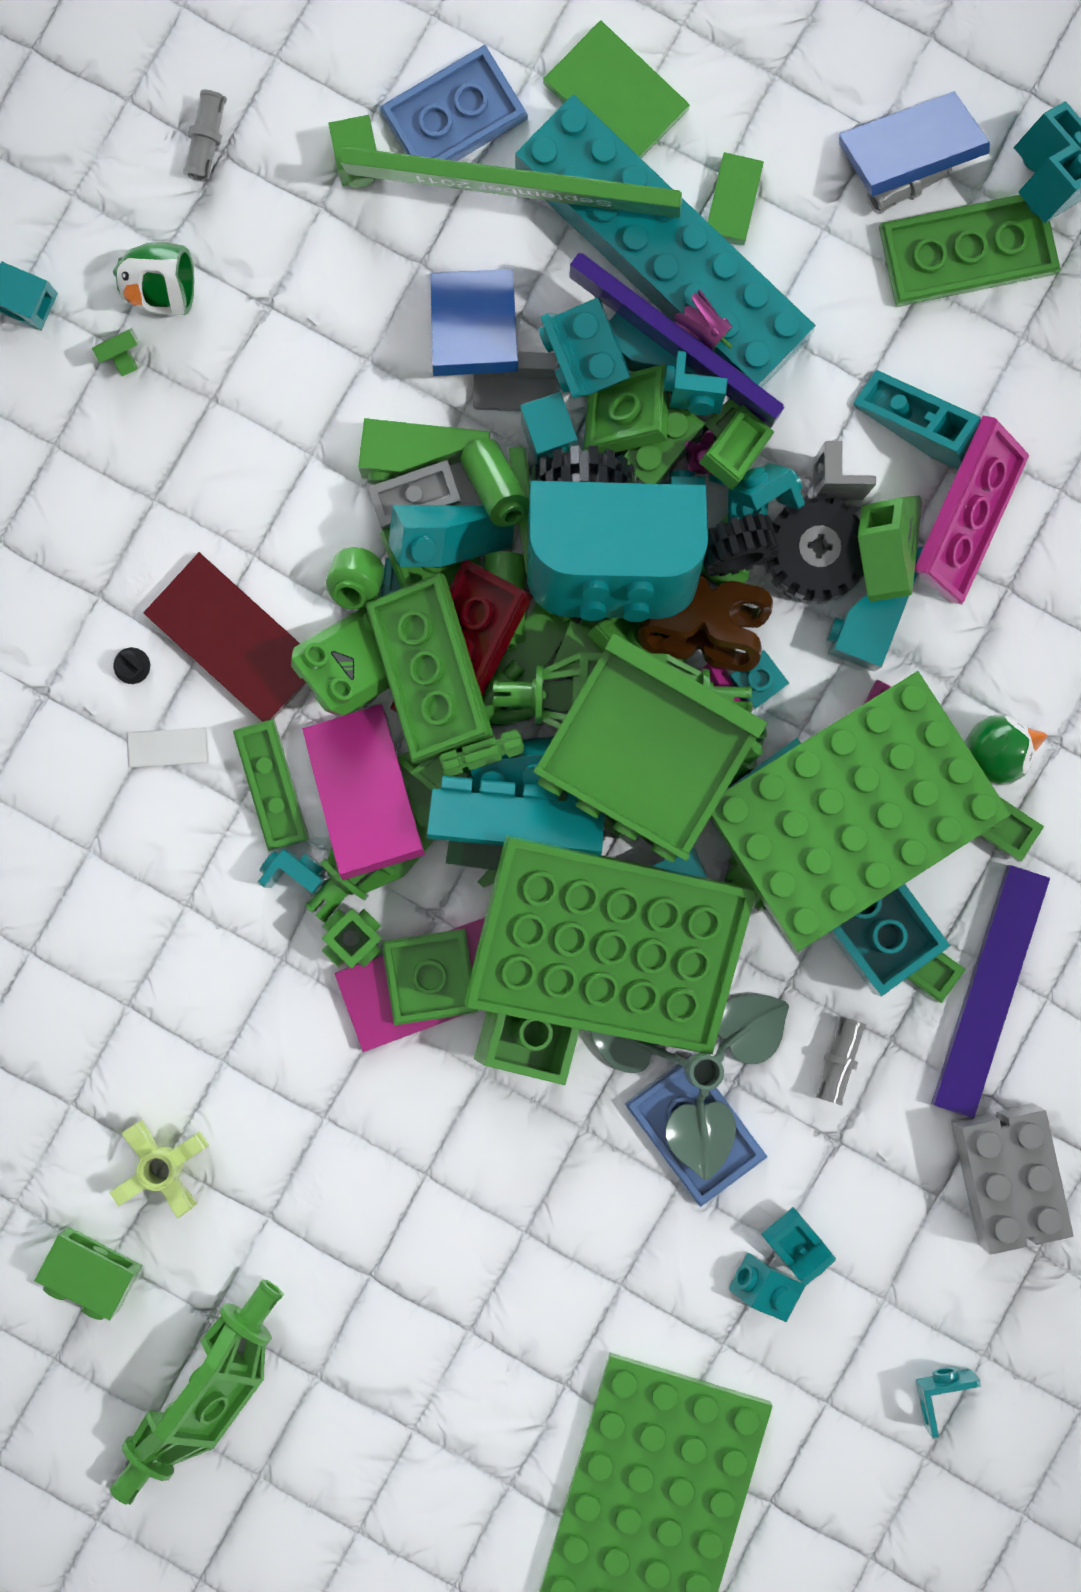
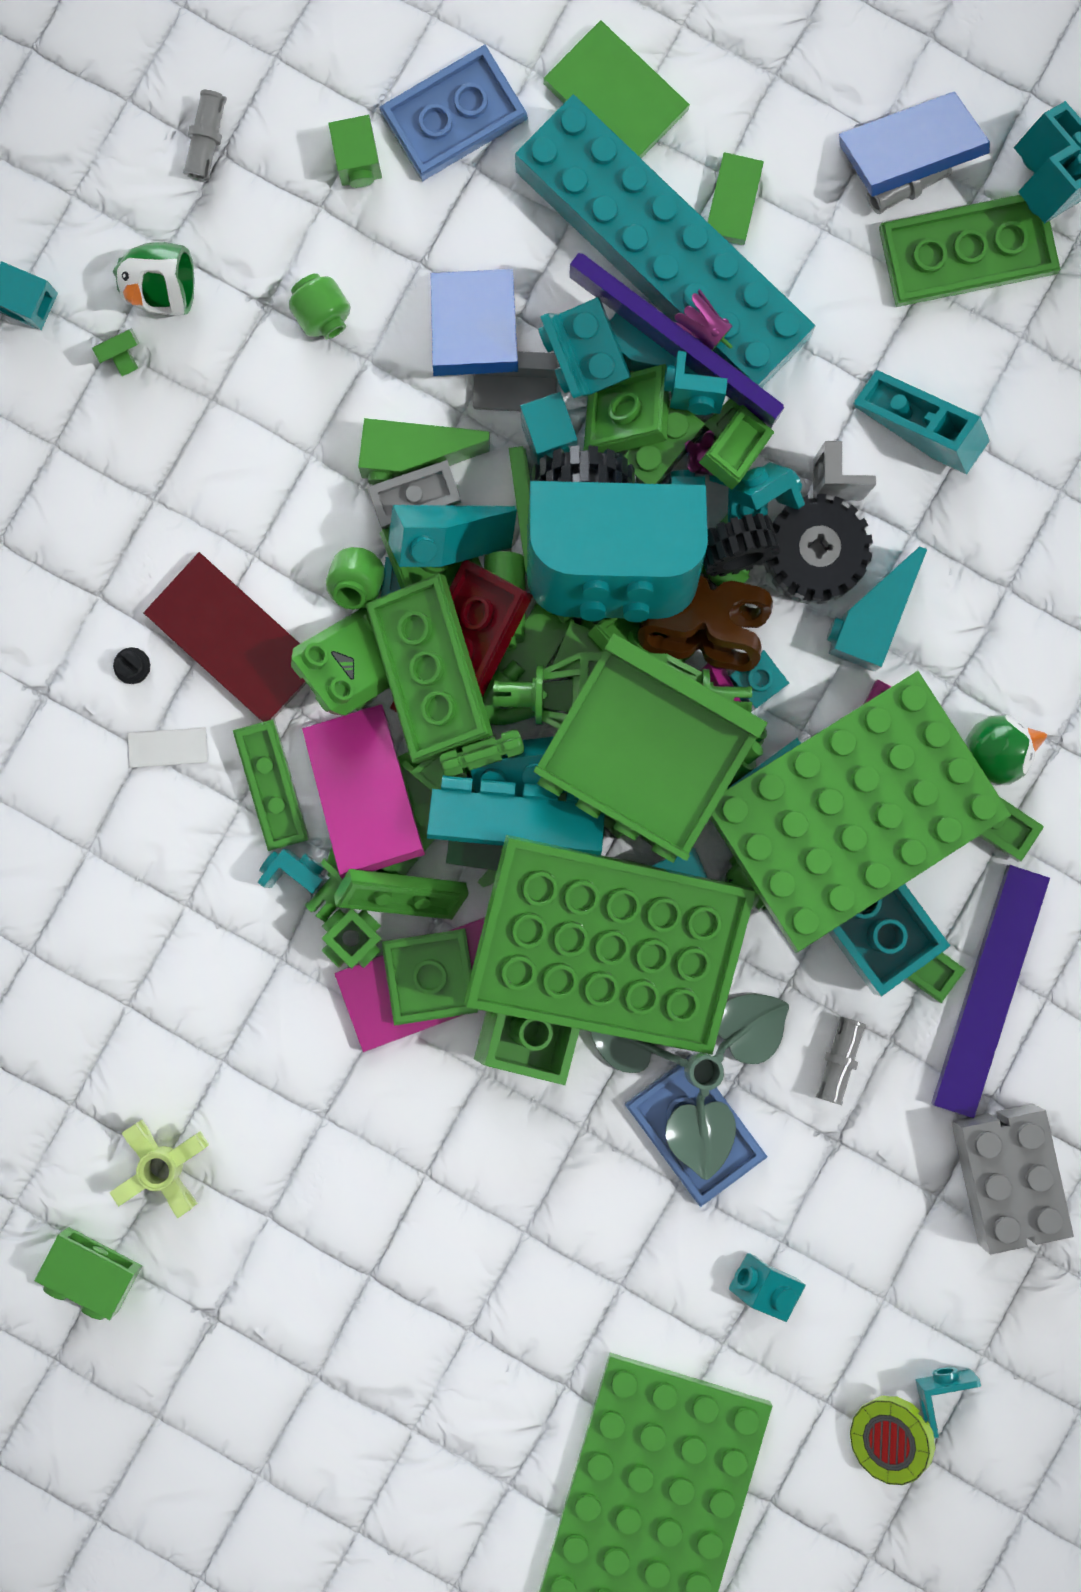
(210, 1399): bright green plate -> none
(319, 306): none -> bright green head
(400, 894): none -> bright green tile
(494, 482): bright green brick -> none
(512, 182): bright green tile -> none
(799, 1246): teal bracket -> none
(889, 546): bright green slope -> none
(892, 1440): none -> tile
(972, 510): dark pink tile -> none

